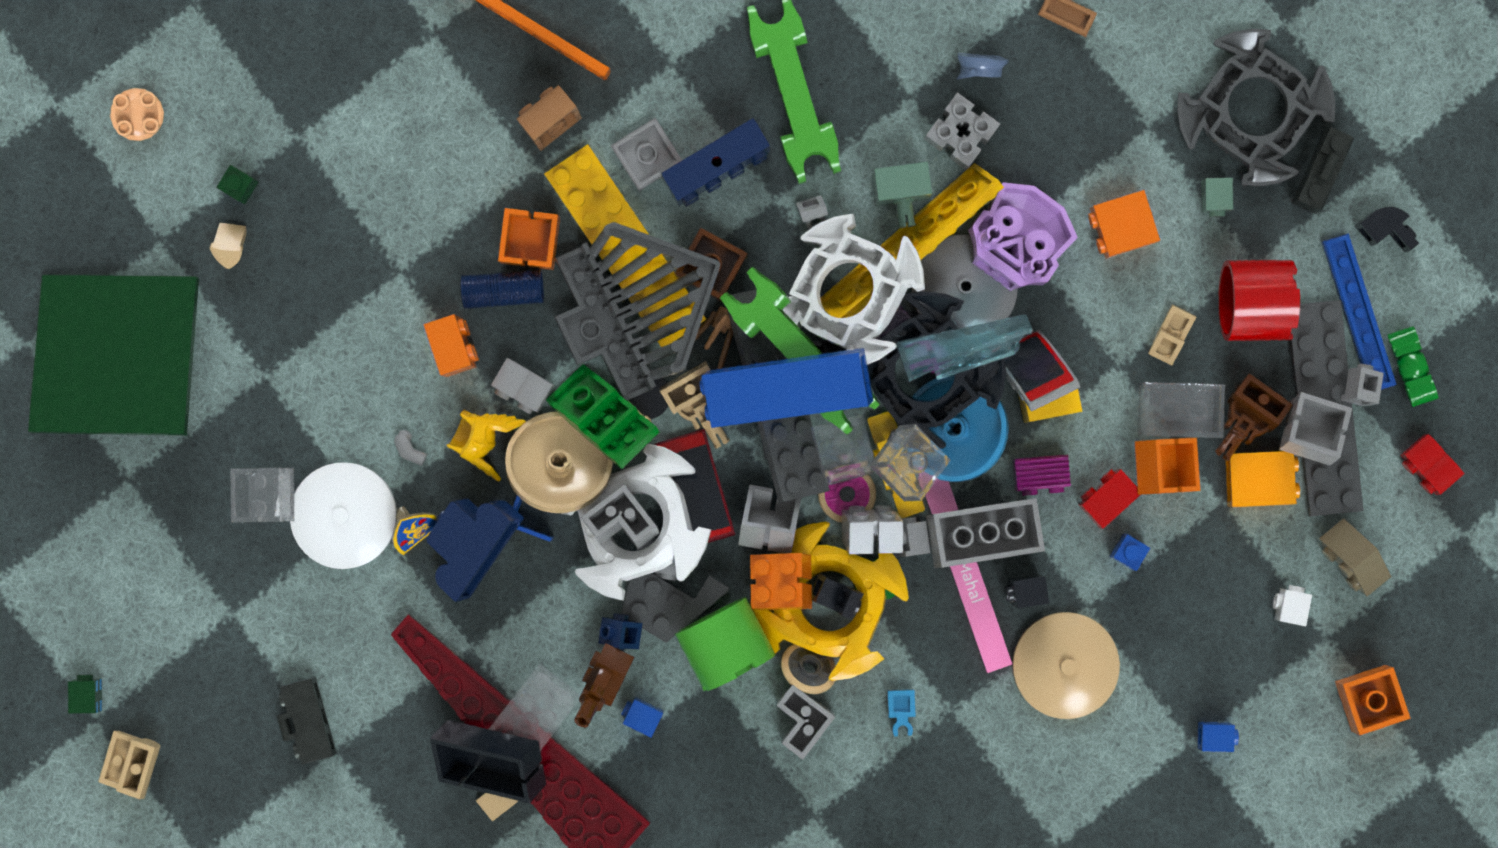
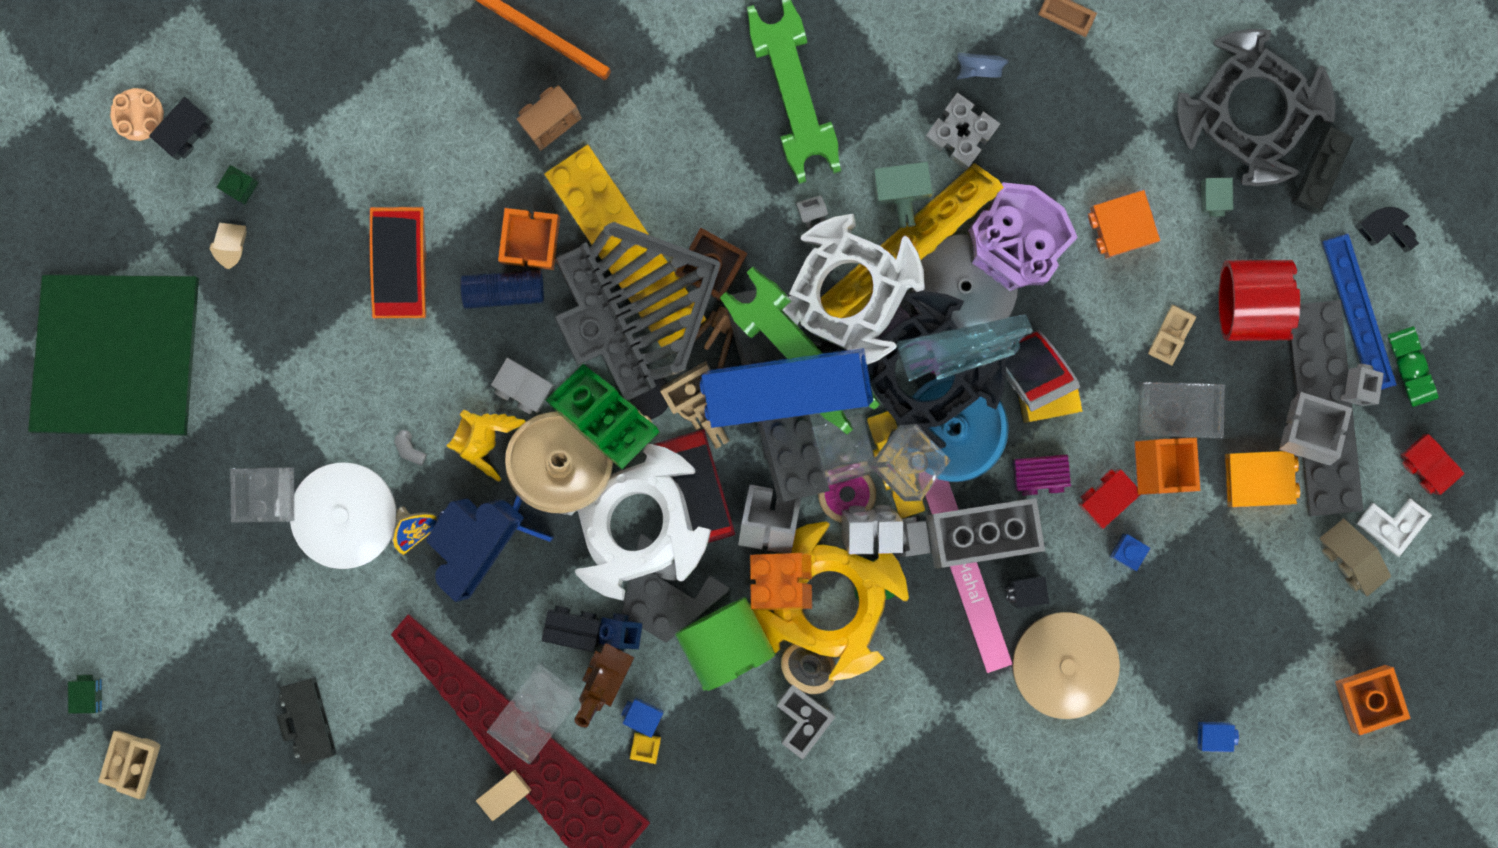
(182, 129): none -> black brick
(398, 262): none -> black slope
(451, 346): orange piece -> none
(504, 762): black piece -> none
(571, 629): none -> black brick
(617, 513): light grey brick -> none
(645, 748): none -> yellow tile
(646, 154): light grey plate -> none
(732, 151): dark blue brick -> none
(836, 596): black brick -> none
(901, 706): dark azure plate -> none
(1254, 412): reddish brown brick -> none
(1292, 605): white brick -> none
(1394, 532): none -> white tile

